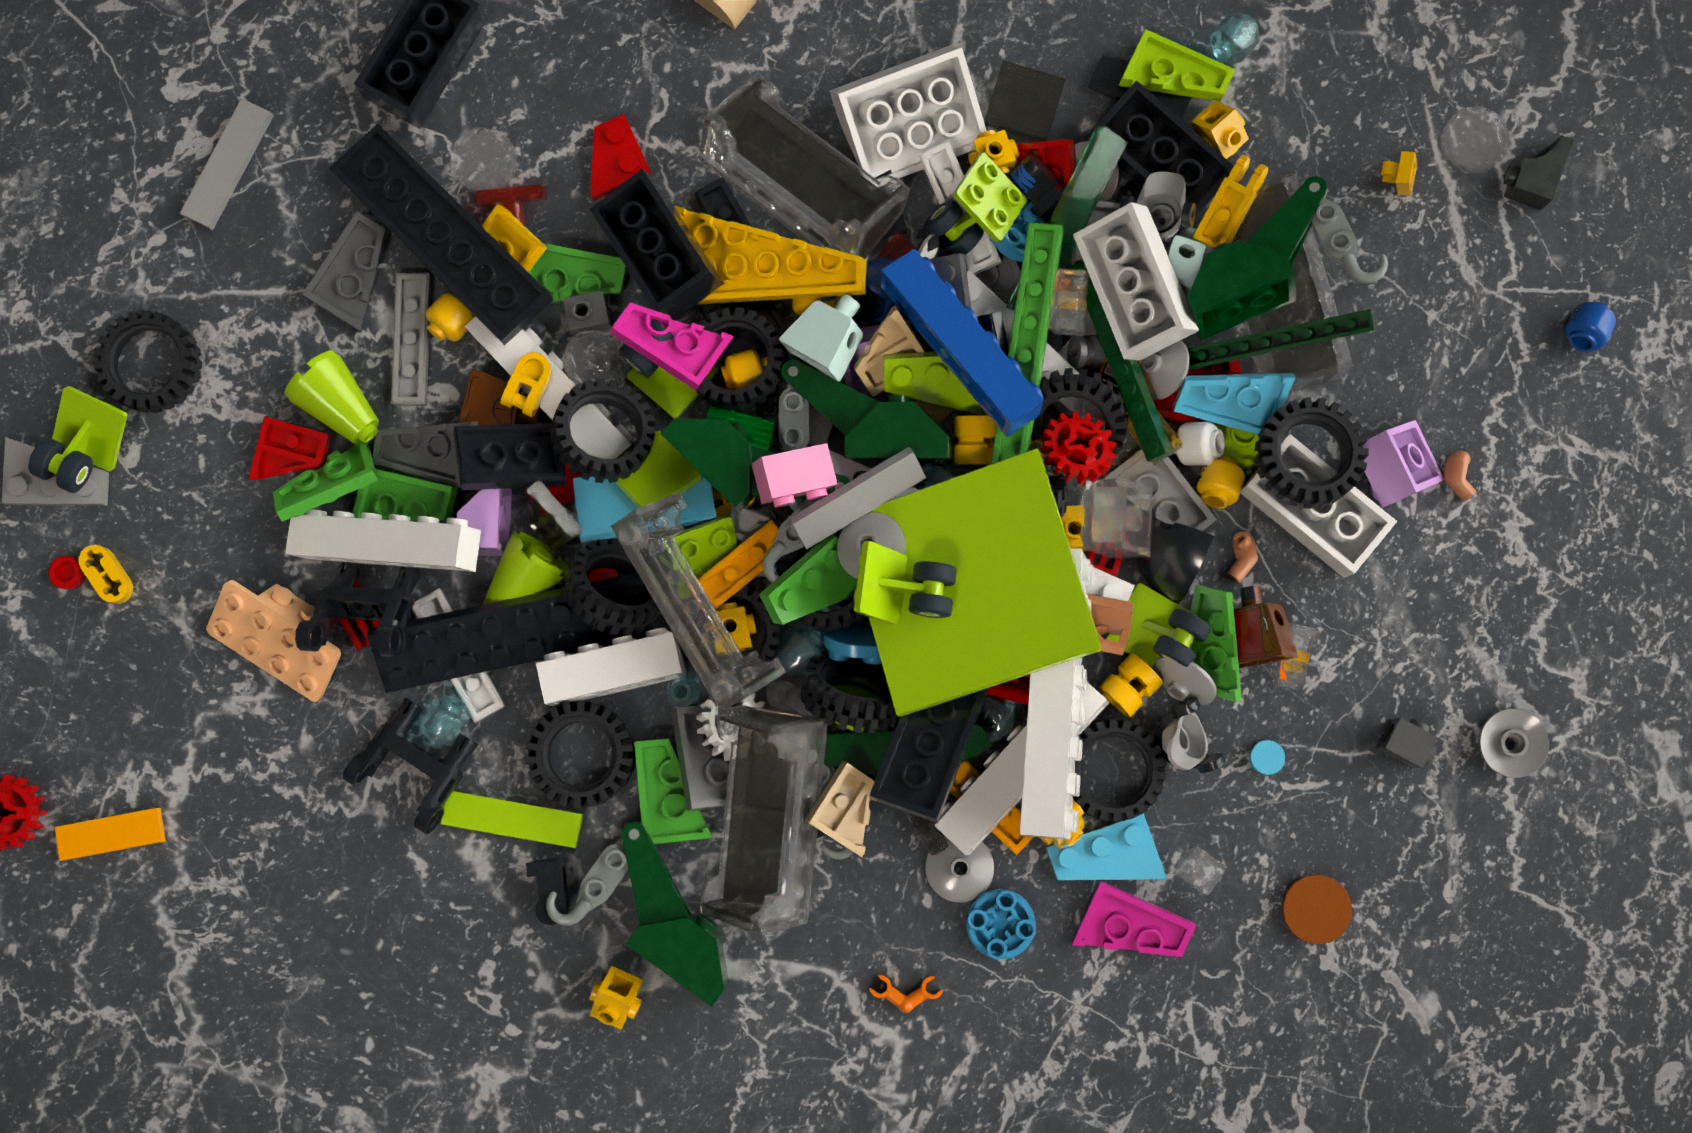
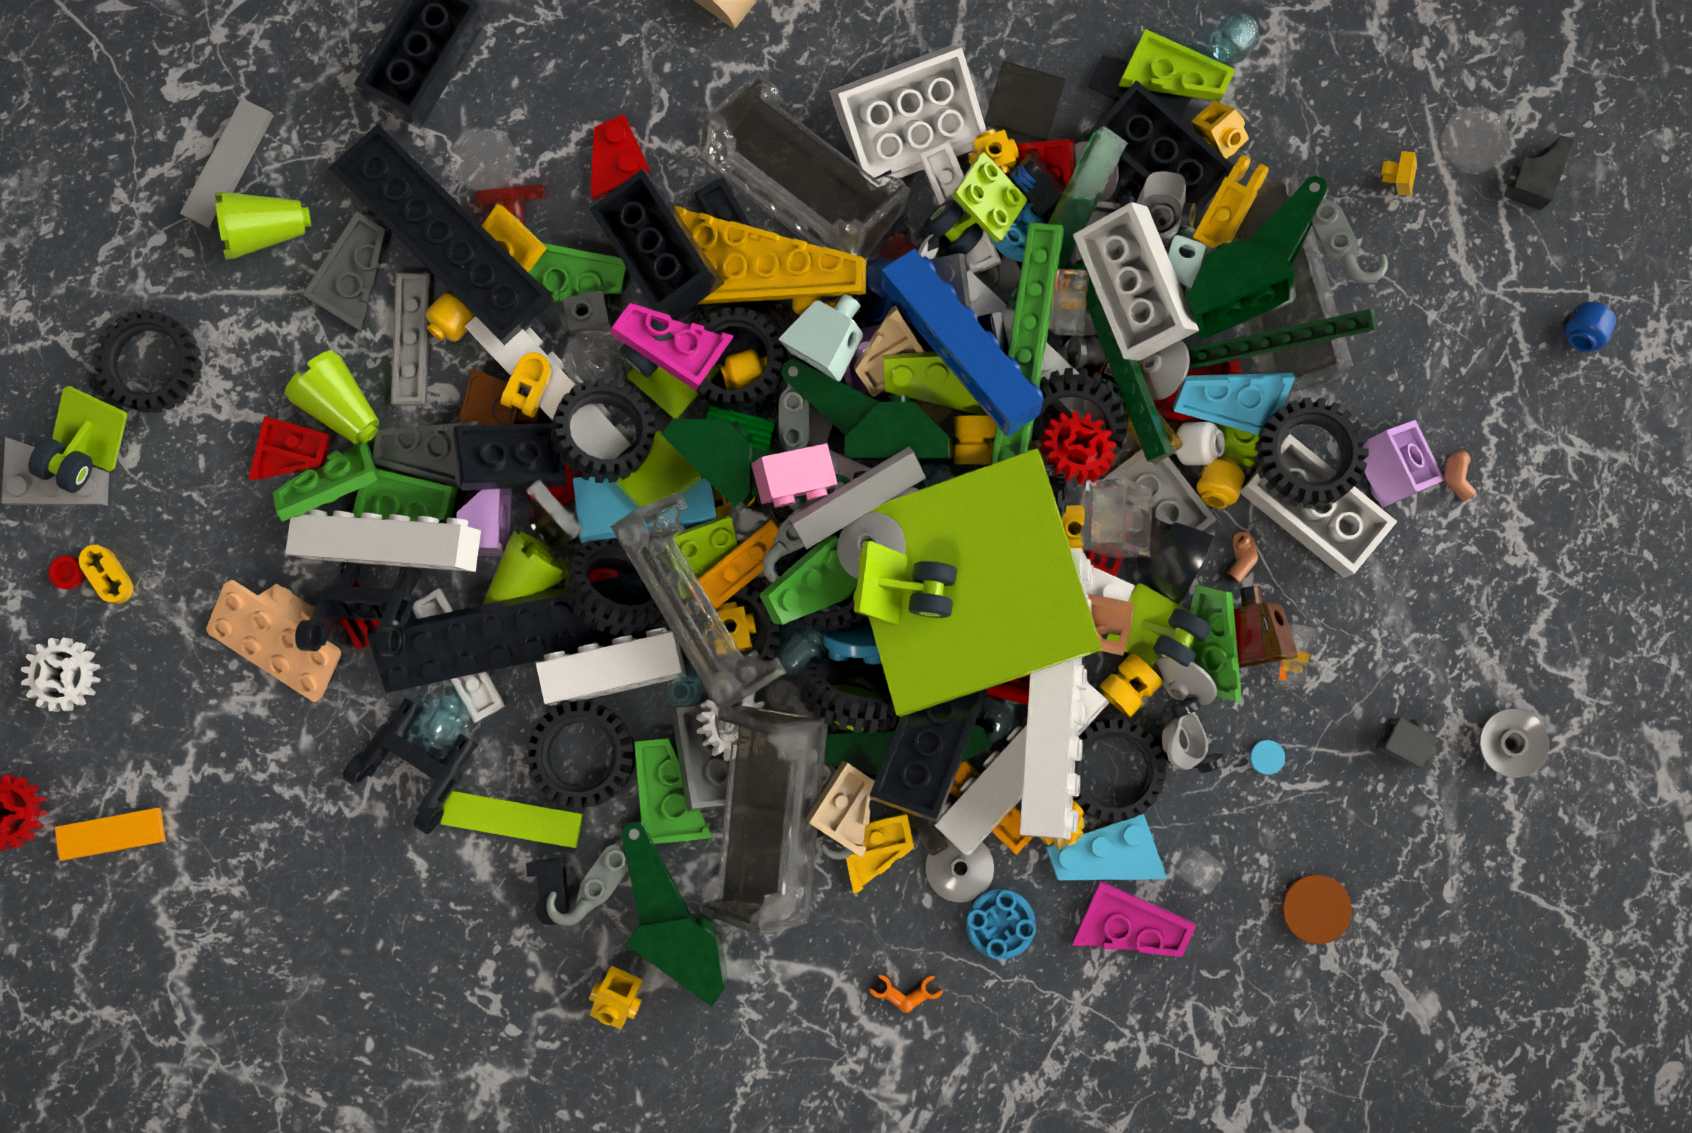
(45, 671): none -> white gear
(258, 222): none -> lime cone
(885, 842): none -> yellow wing

